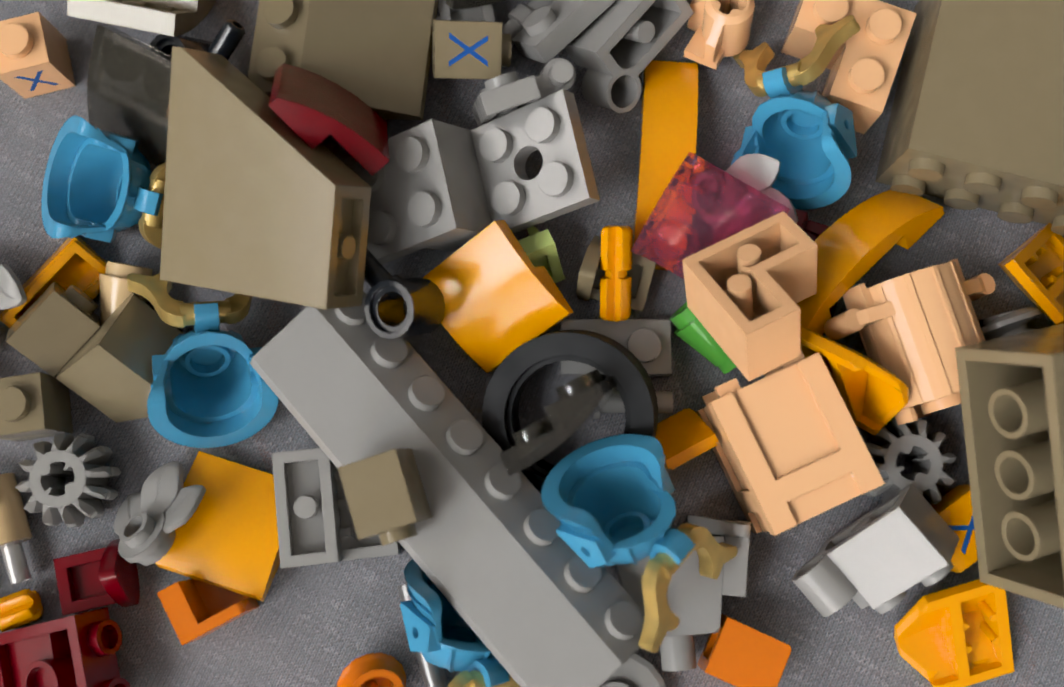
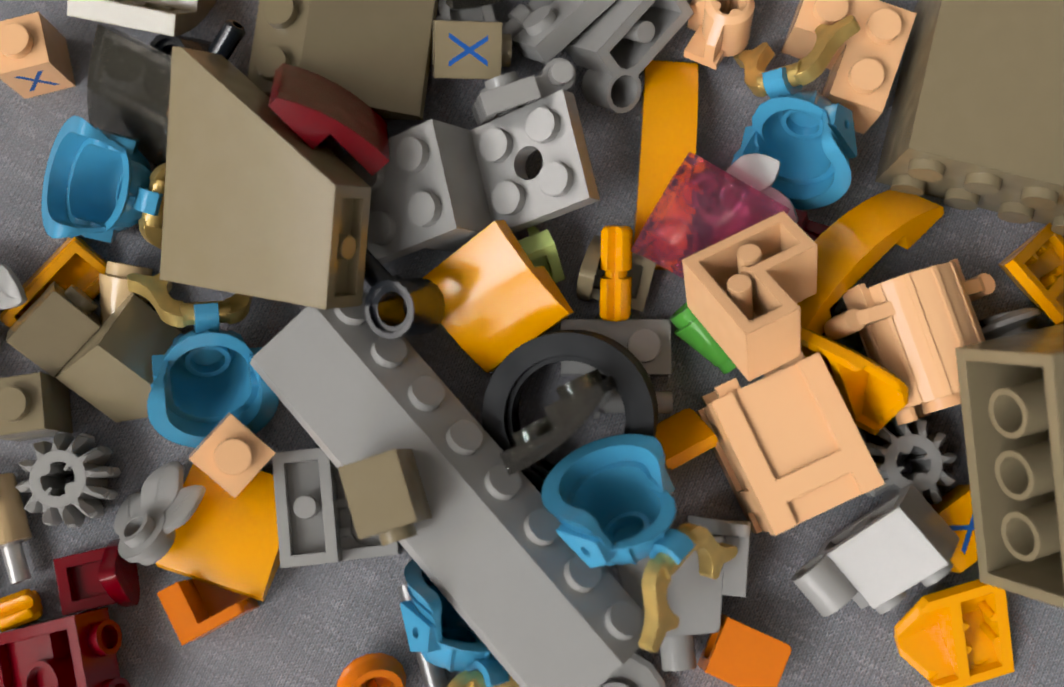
(231, 455): none -> light nougat brick

